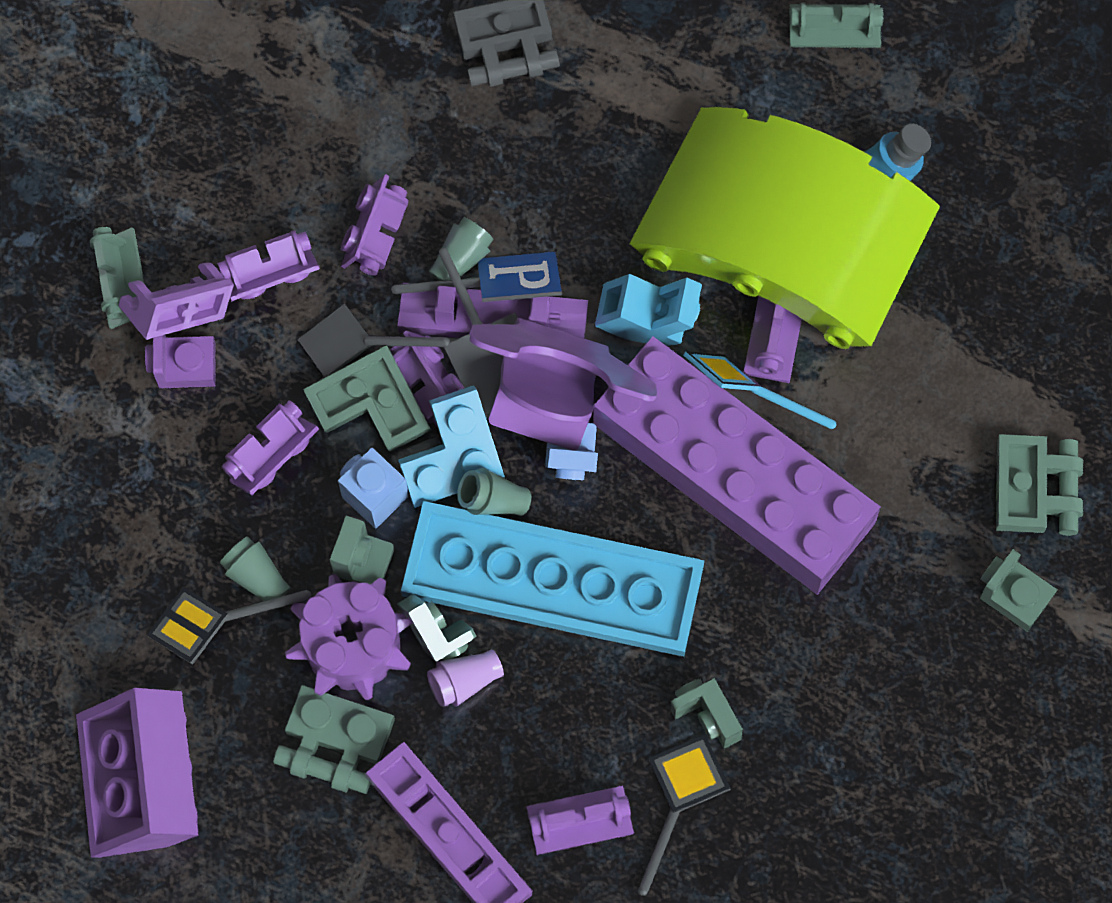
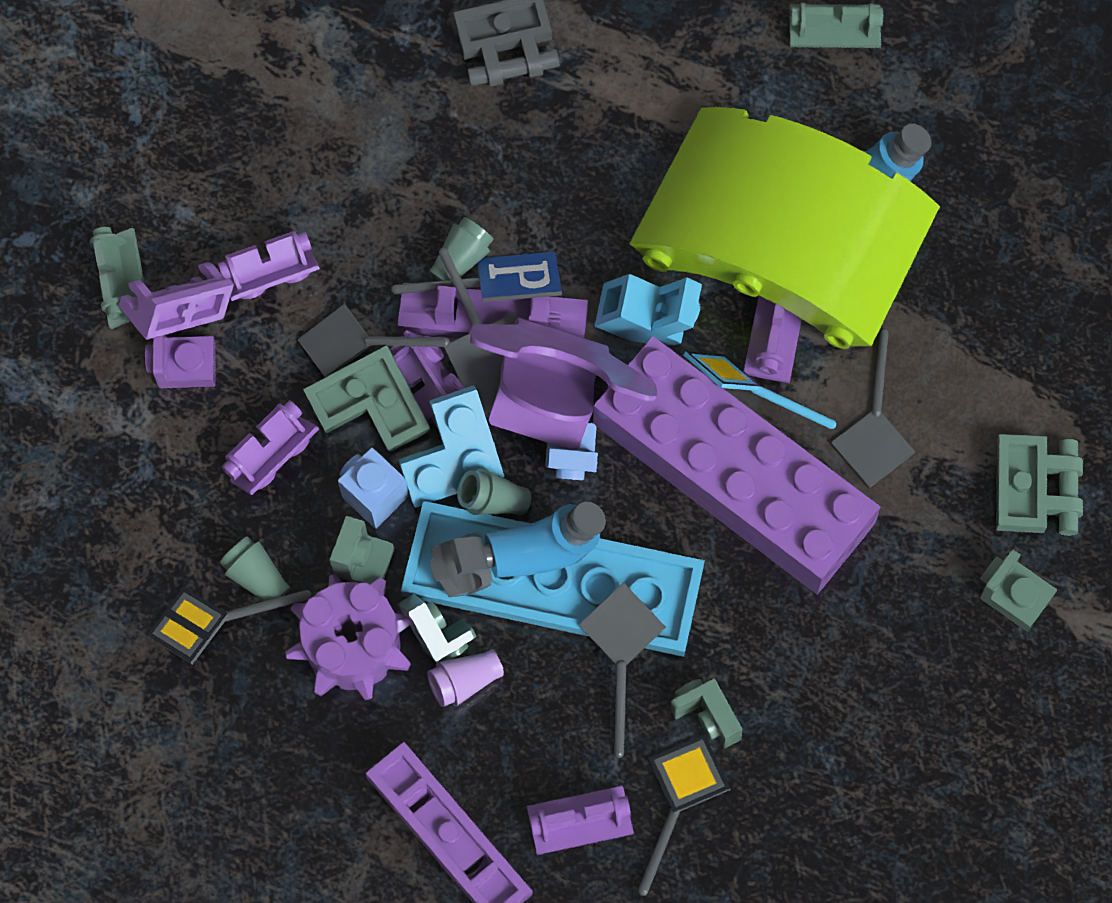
(137, 772): medium lavender slope -> none
(337, 725): sand green plate -> none
(365, 241): medium lavender hinge -> none
(530, 549): none -> piece
(622, 630): none -> dark grey piece
(873, 443): none -> dark grey piece

